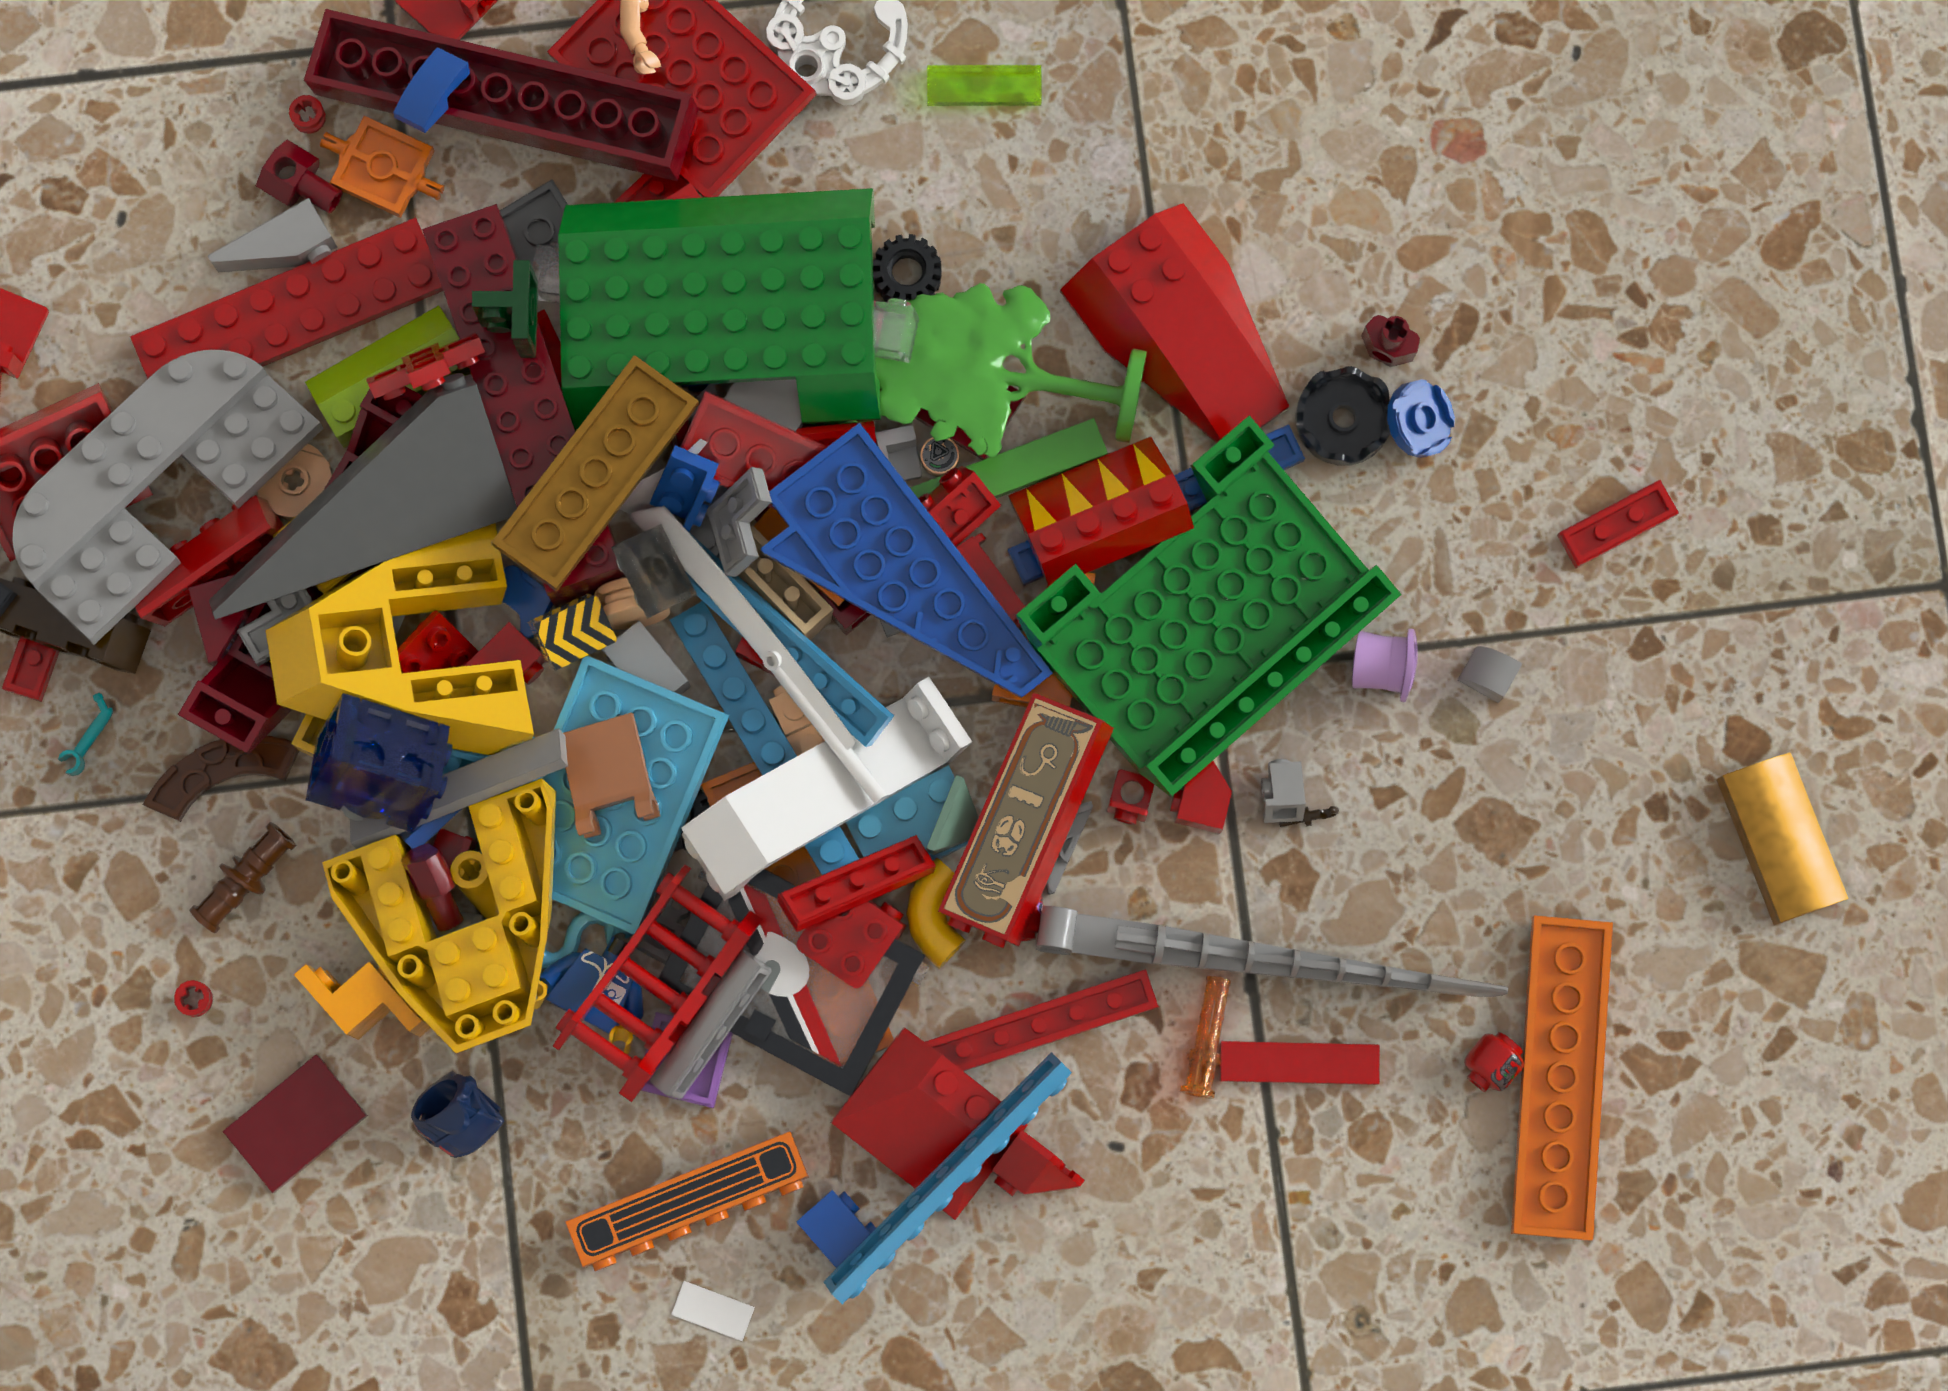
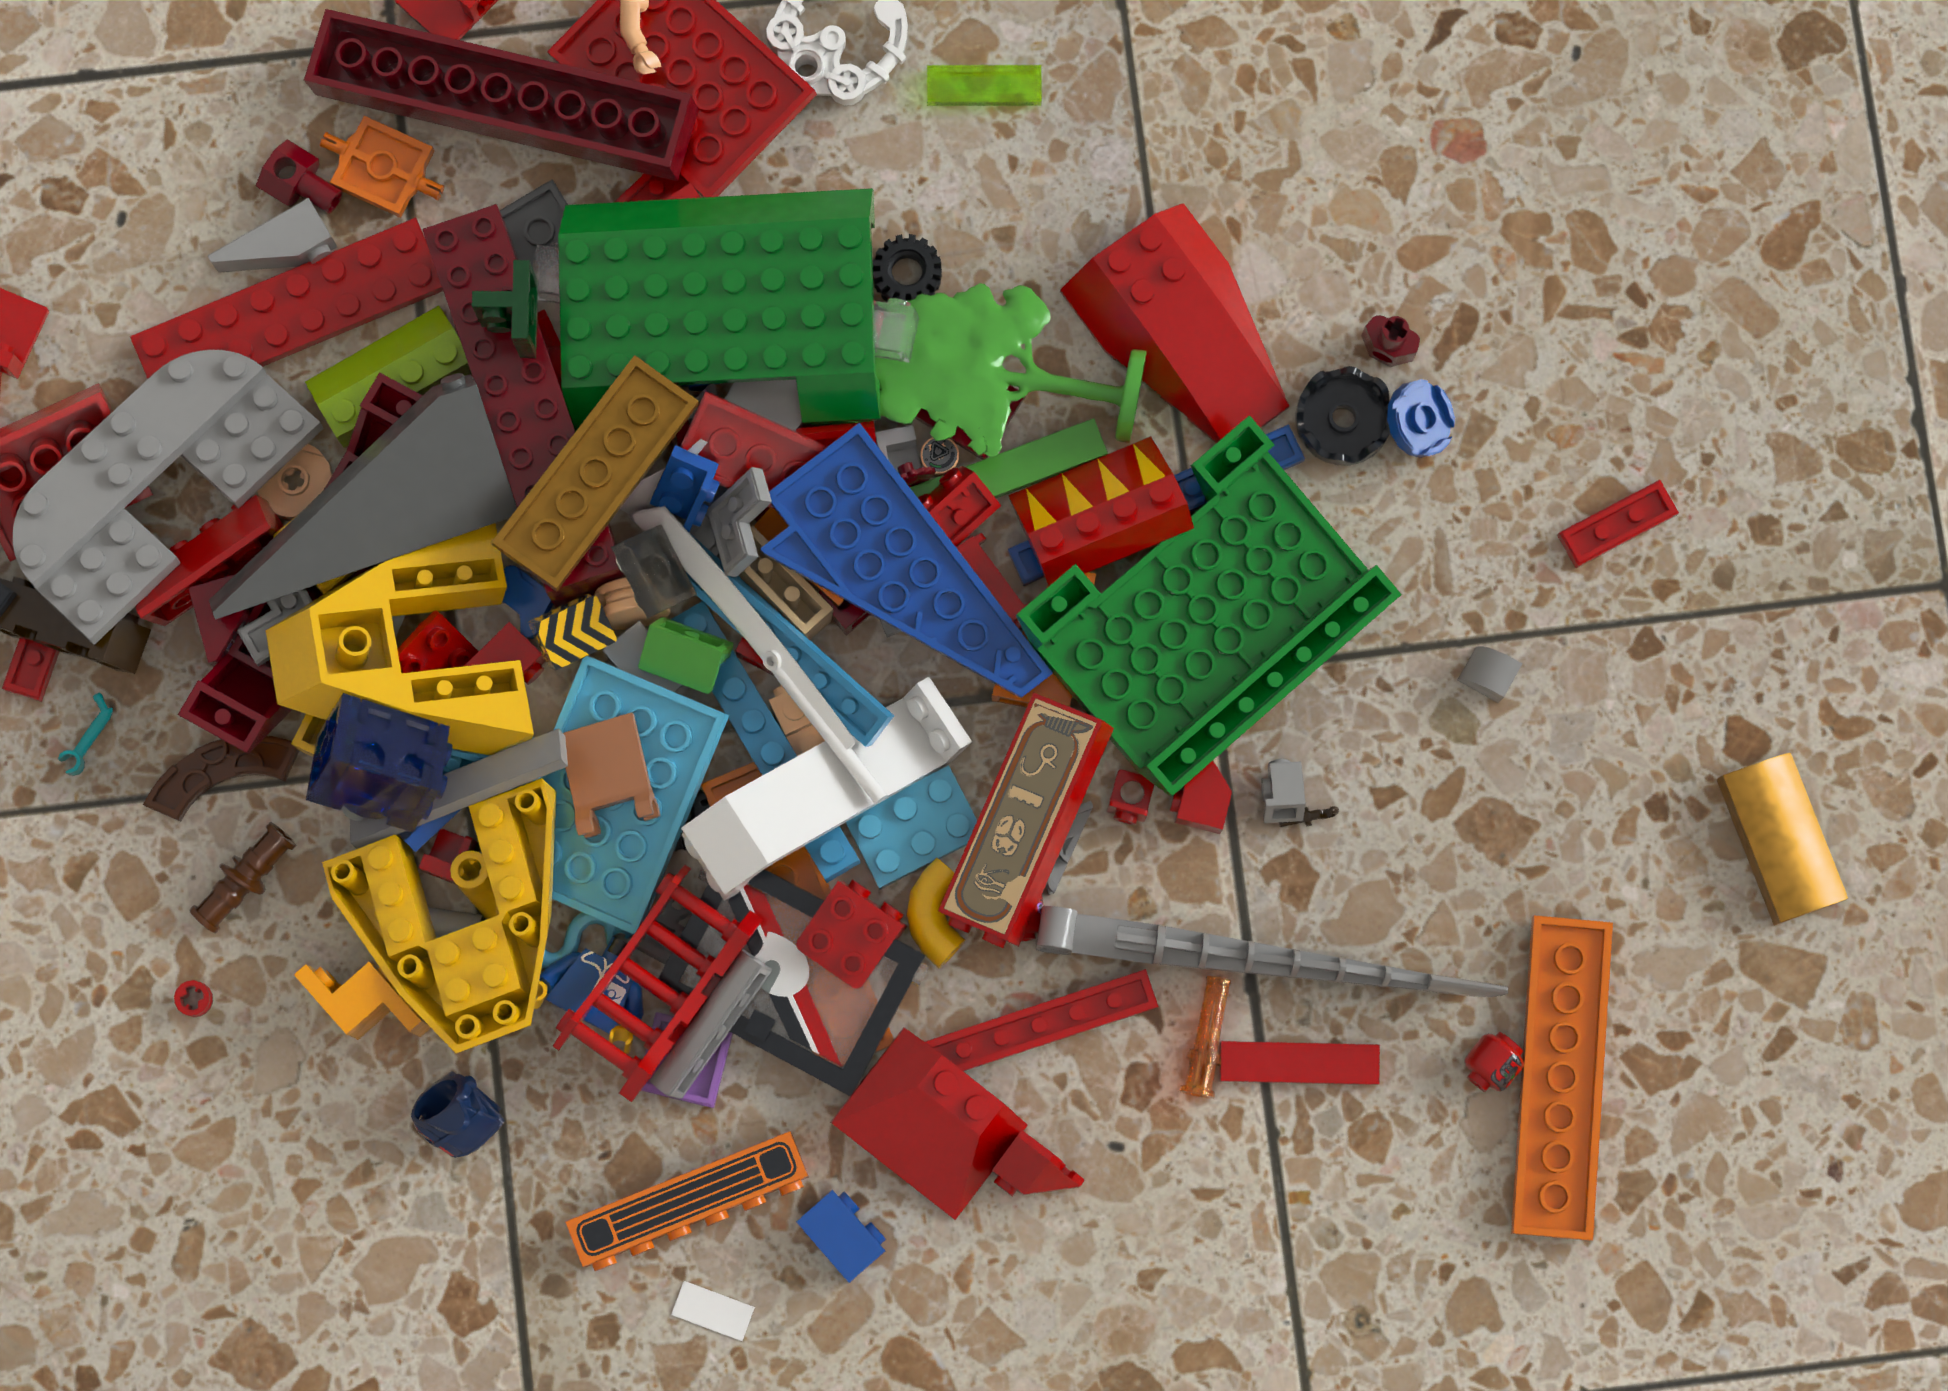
(295, 1123): dark red tile -> none
(314, 124): red bush -> none
(426, 367): red plate -> none
(428, 90): blue slope -> none
(433, 884): dark red piece -> none
(684, 654): none -> bright green panel
(856, 883): red tile -> none
(915, 477): none -> dark red piece
(936, 1190): dark azure plate -> none
(955, 820): sand green slope -> none
(1385, 662): lavender piece -> none

